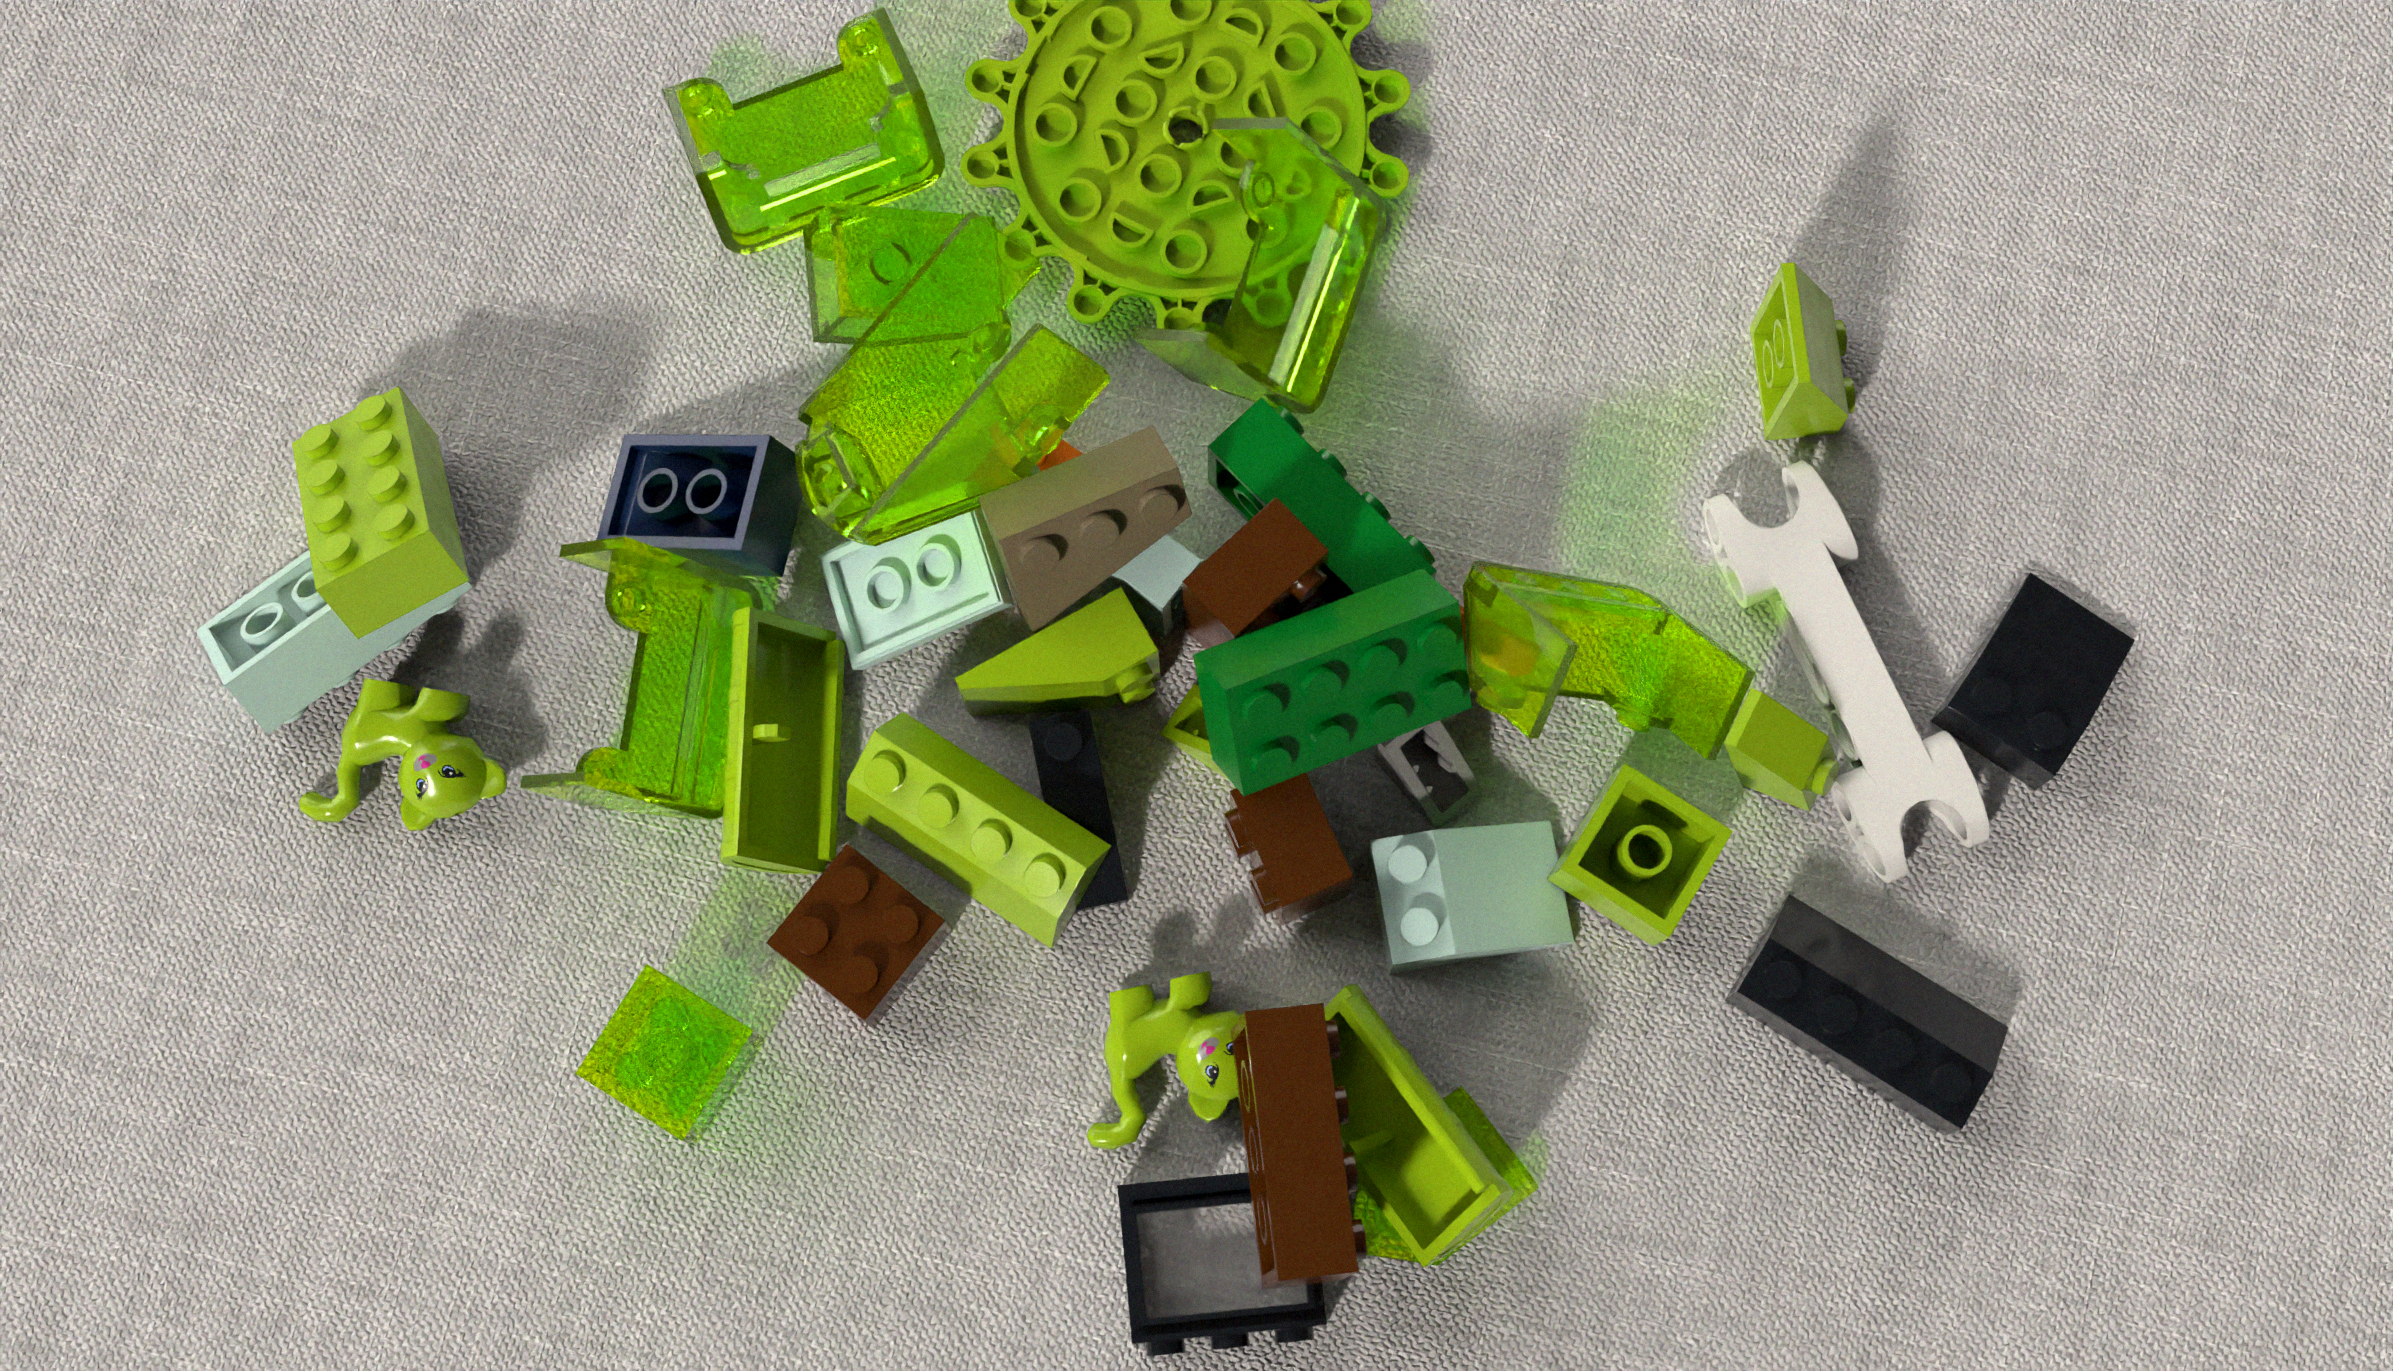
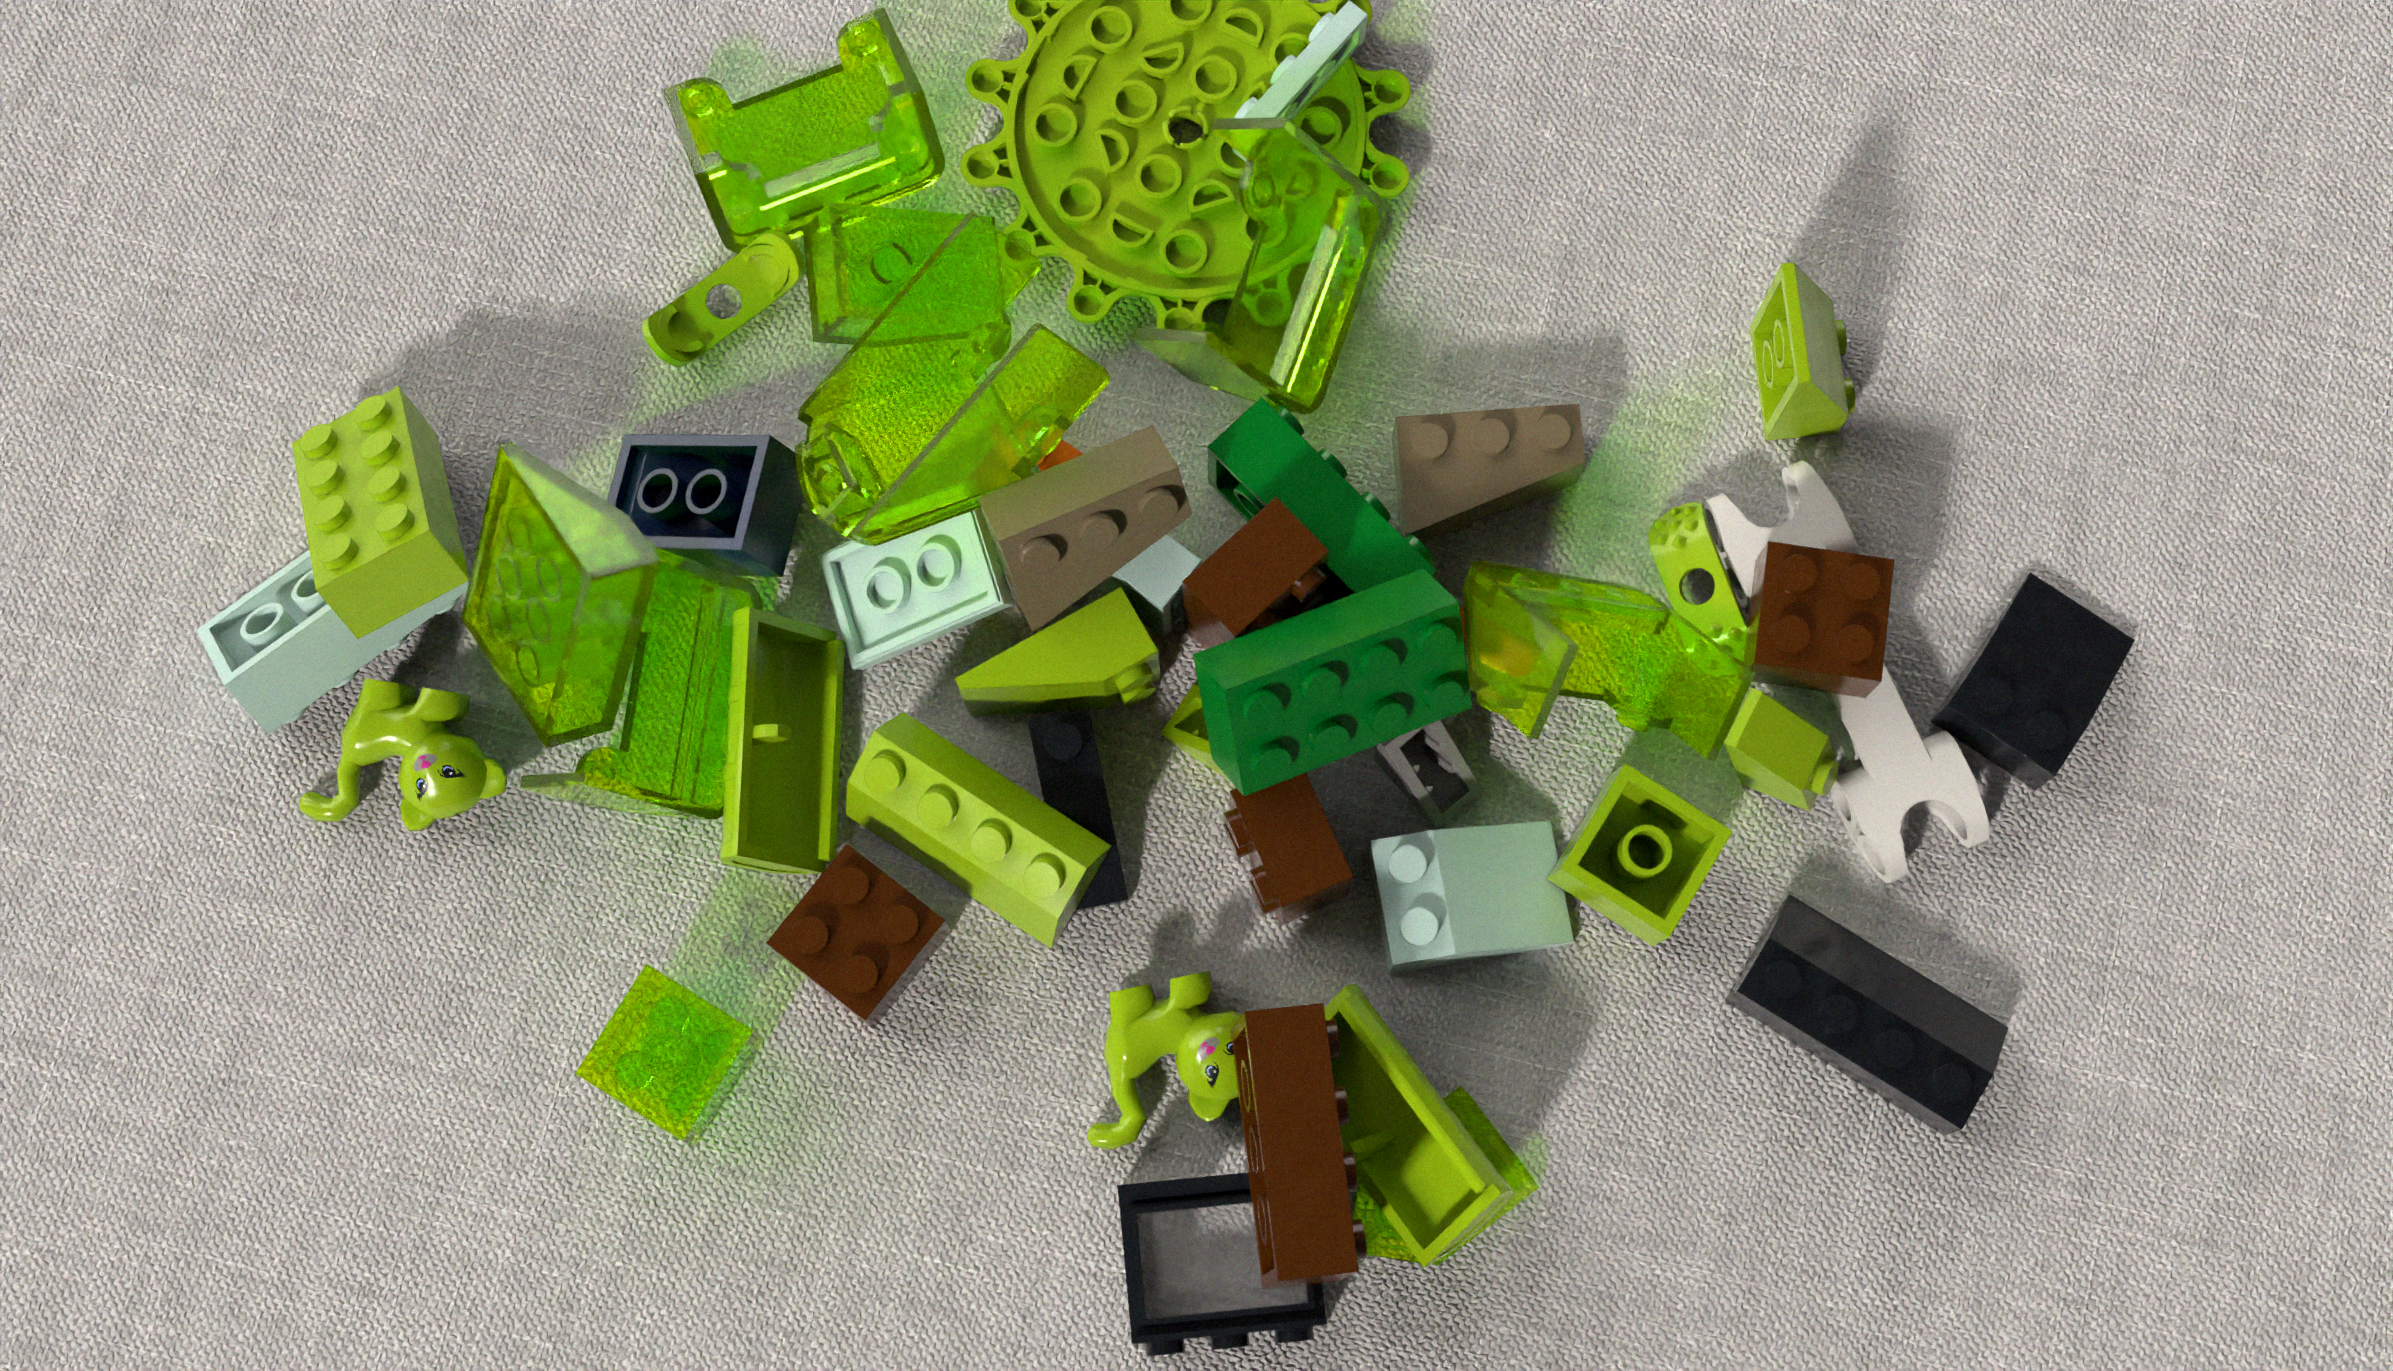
(557, 596): none -> clear neon green slope
(761, 276): none -> lime piece
(1302, 77): none -> light aqua plate
(1481, 463): none -> dark tan wedge
(1684, 543): none -> lime piece
(1818, 619): none -> reddish brown brick

